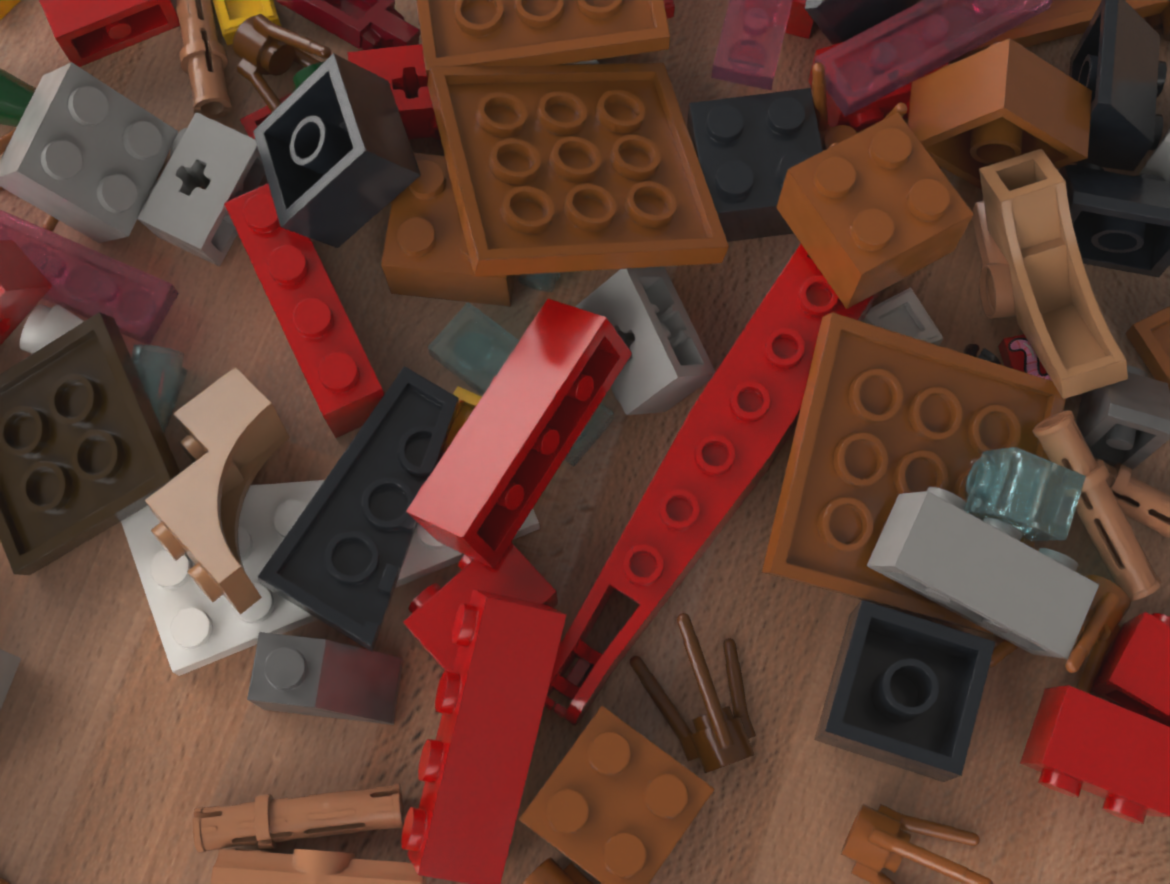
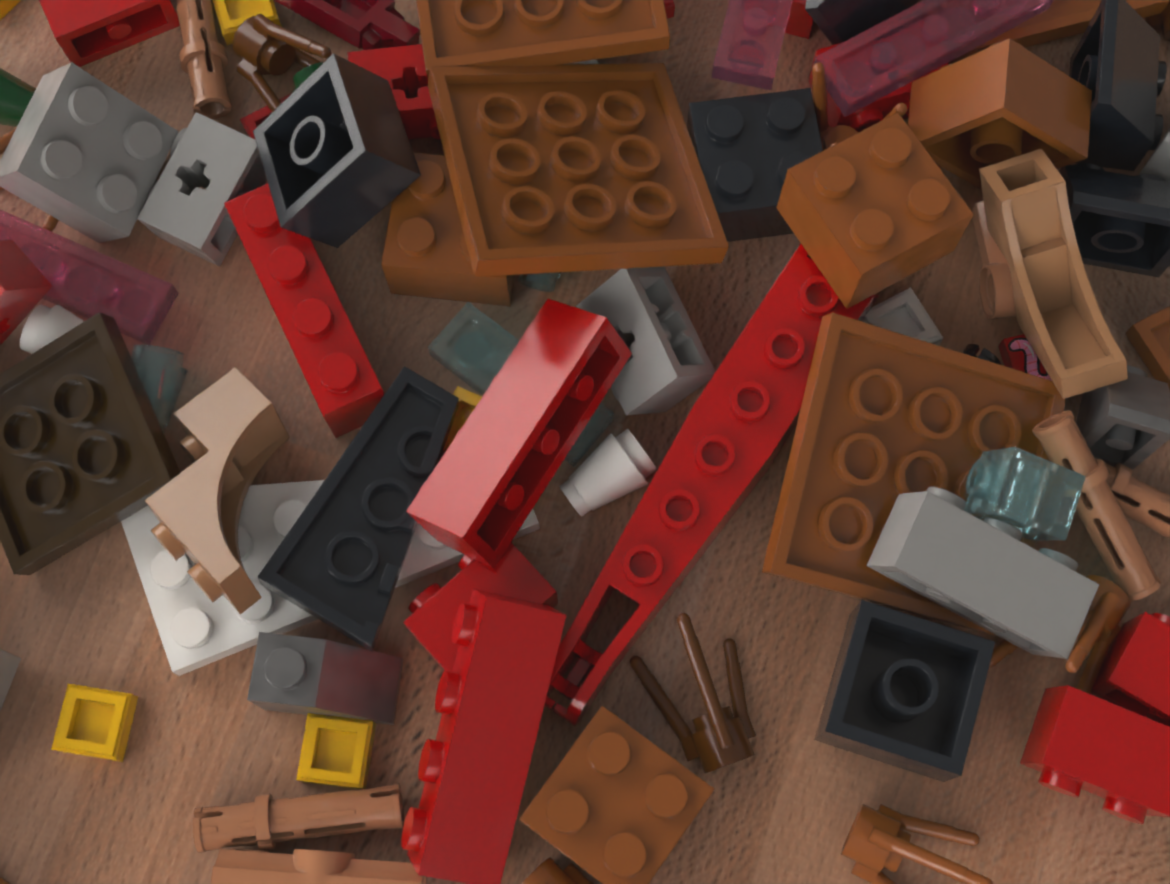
(95, 722): none -> yellow tile
(336, 751): none -> yellow tile
(608, 473): none -> white cone

